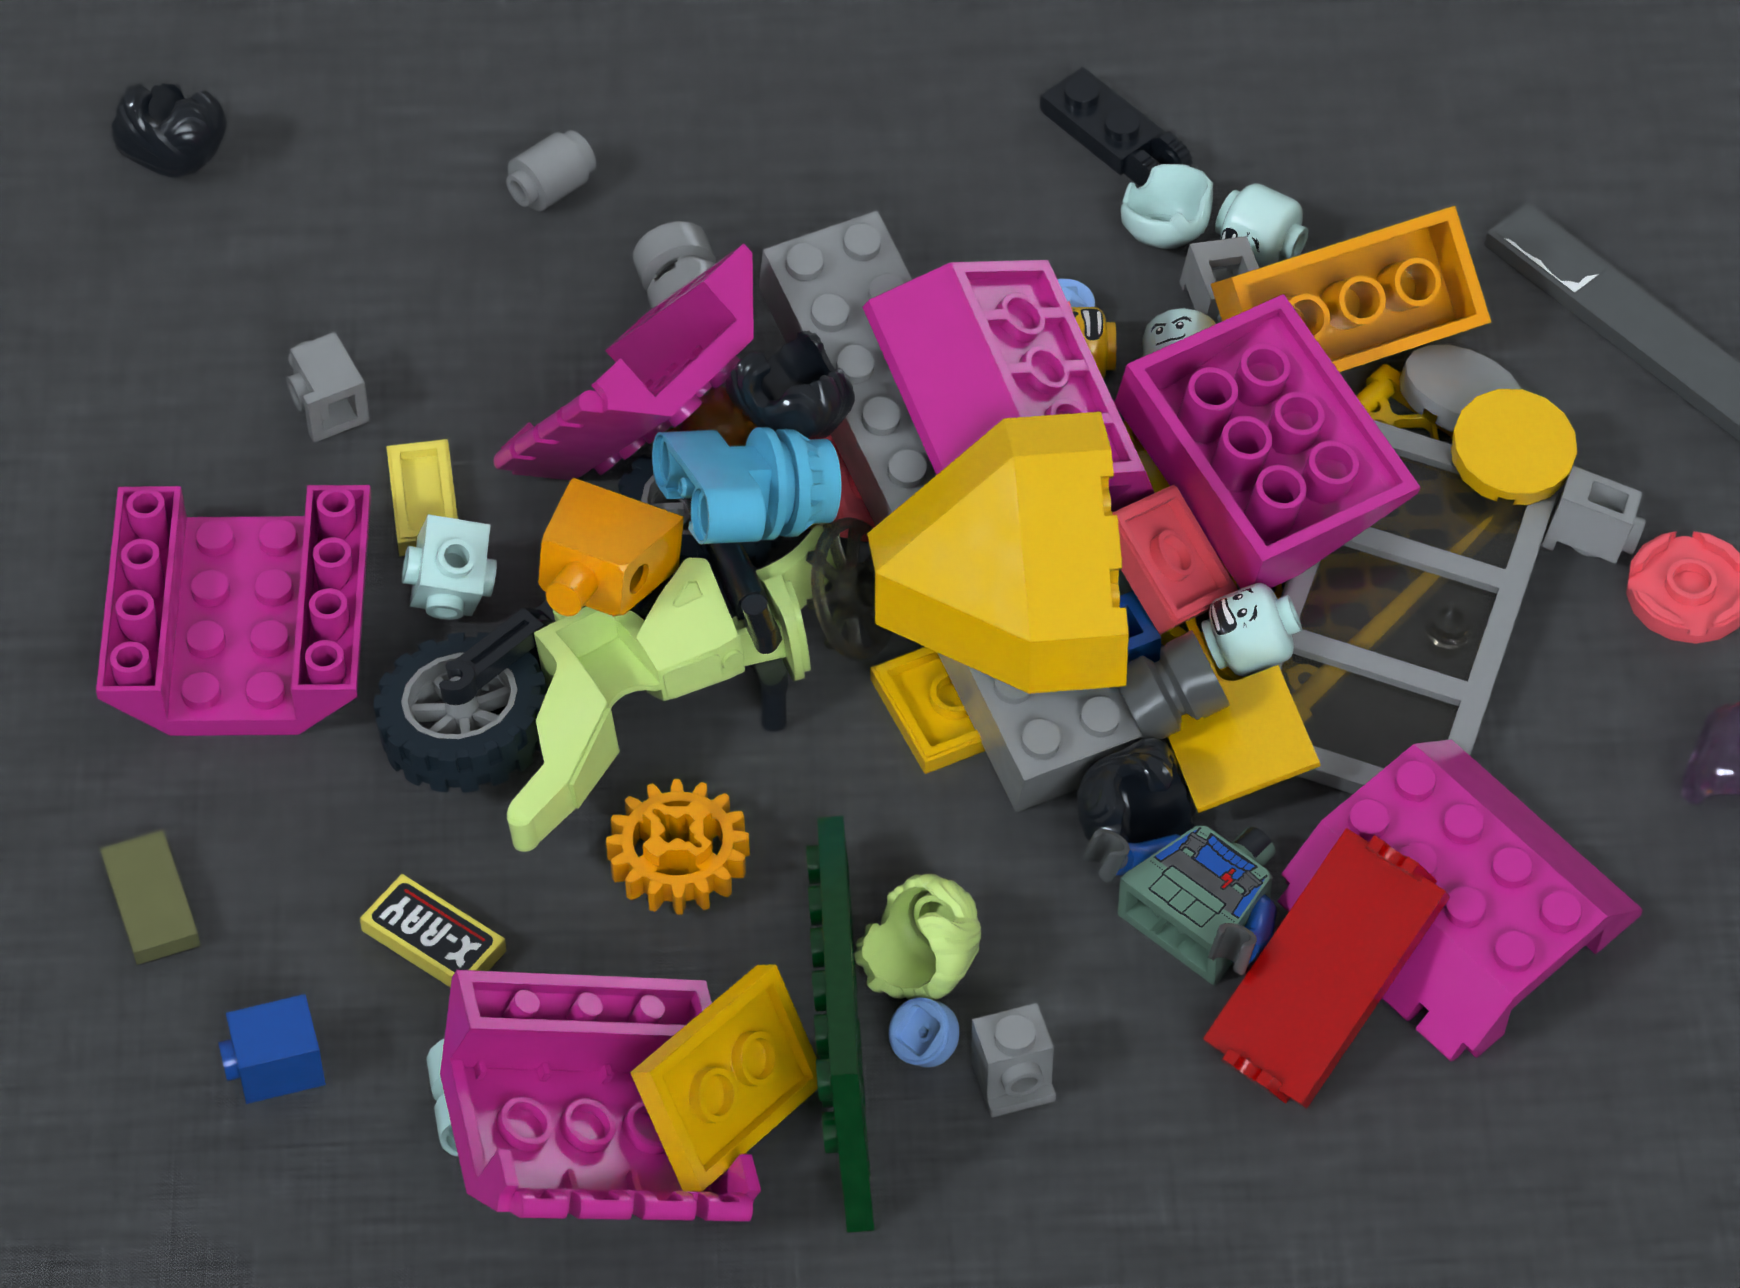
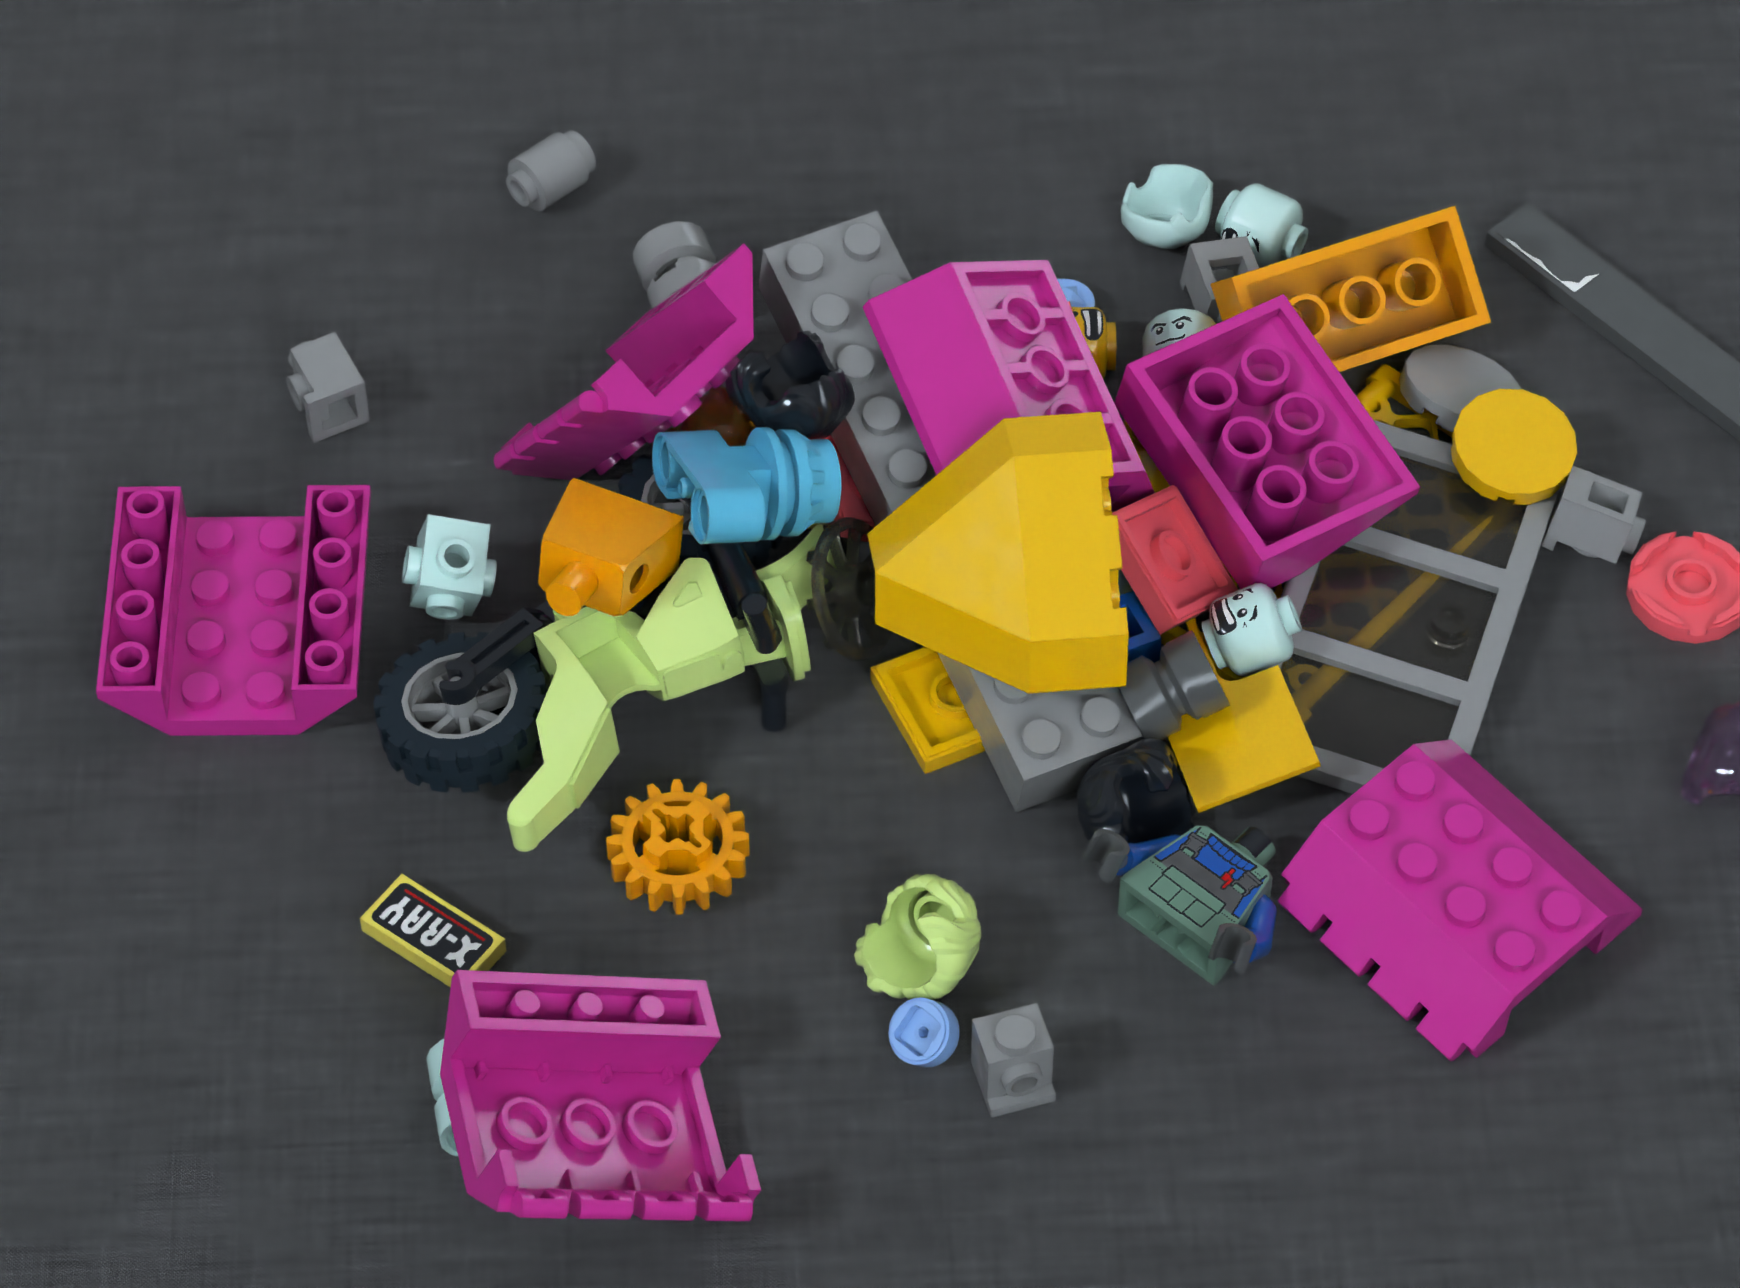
(150, 897): olive tile -> none
(167, 130): black hair -> none
(272, 1049): blue brick -> none
(420, 487): light yellow tile -> none
(728, 1077): yellow plate -> none
(838, 1031): dark green wing -> none
(1111, 127): black hinge -> none
(1326, 967): red brick -> none

